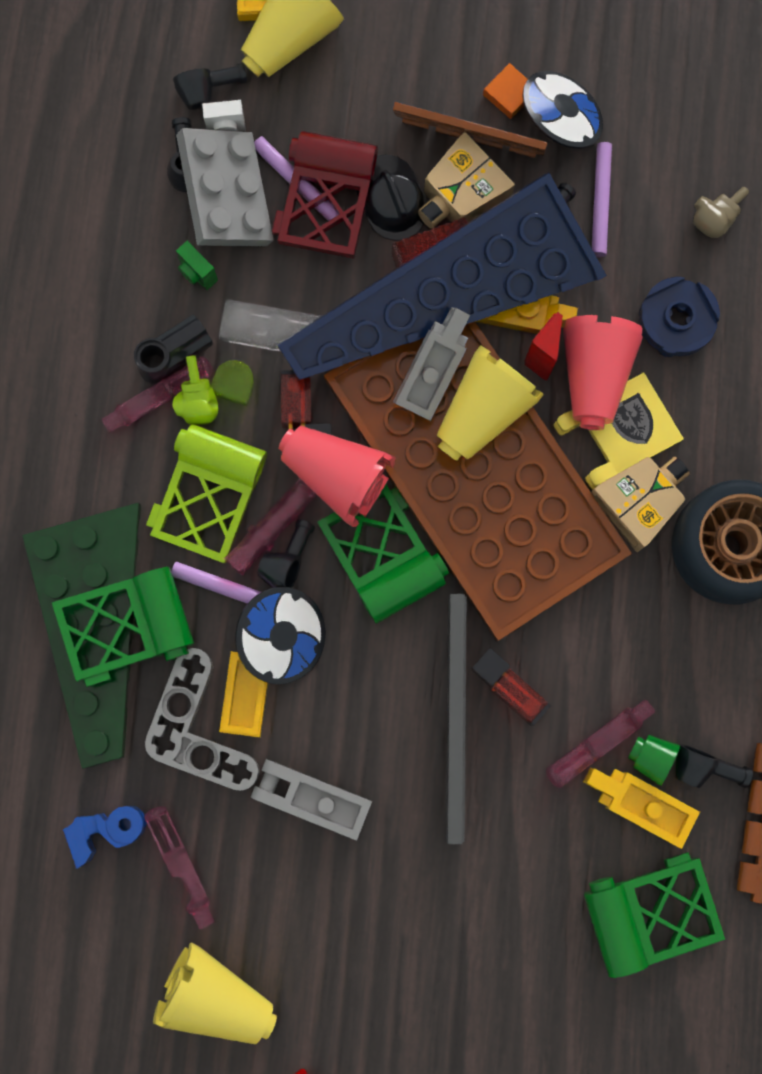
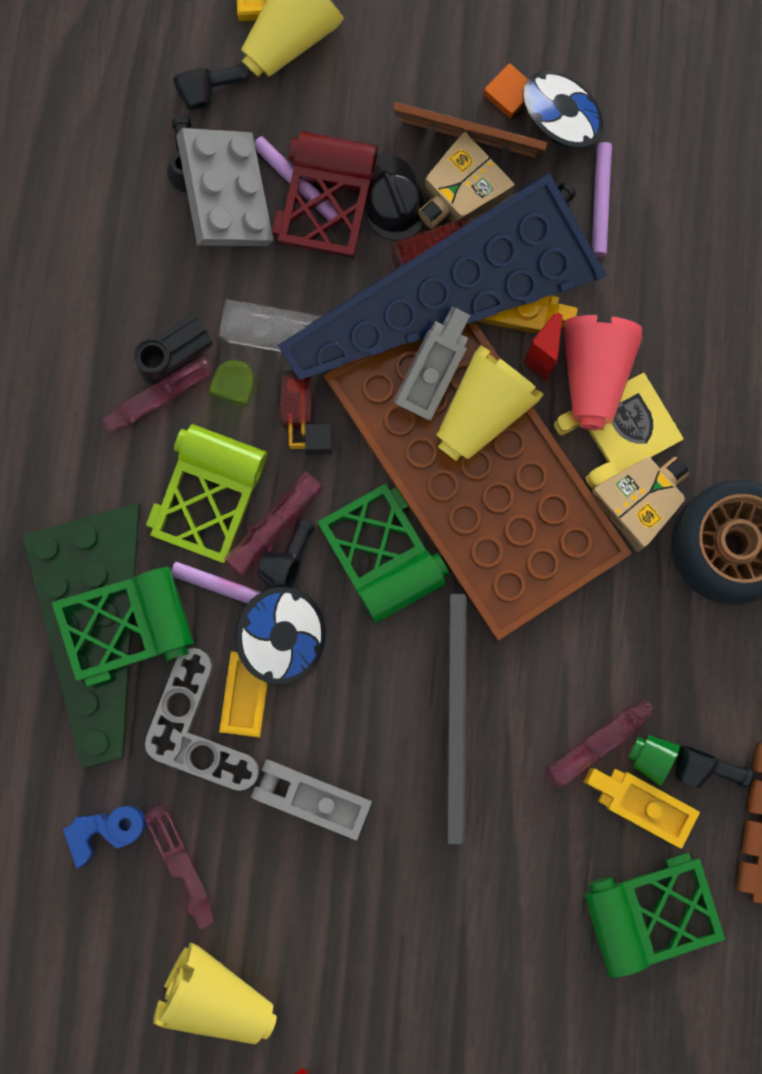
(195, 266): green plate -> none
(197, 399): lime piece -> none
(224, 116): white plate -> none
(337, 470): coral cone -> none
(510, 687): clear red piece -> none
(684, 295): dark blue plate -> none
(717, 216): dark tan piece -> none

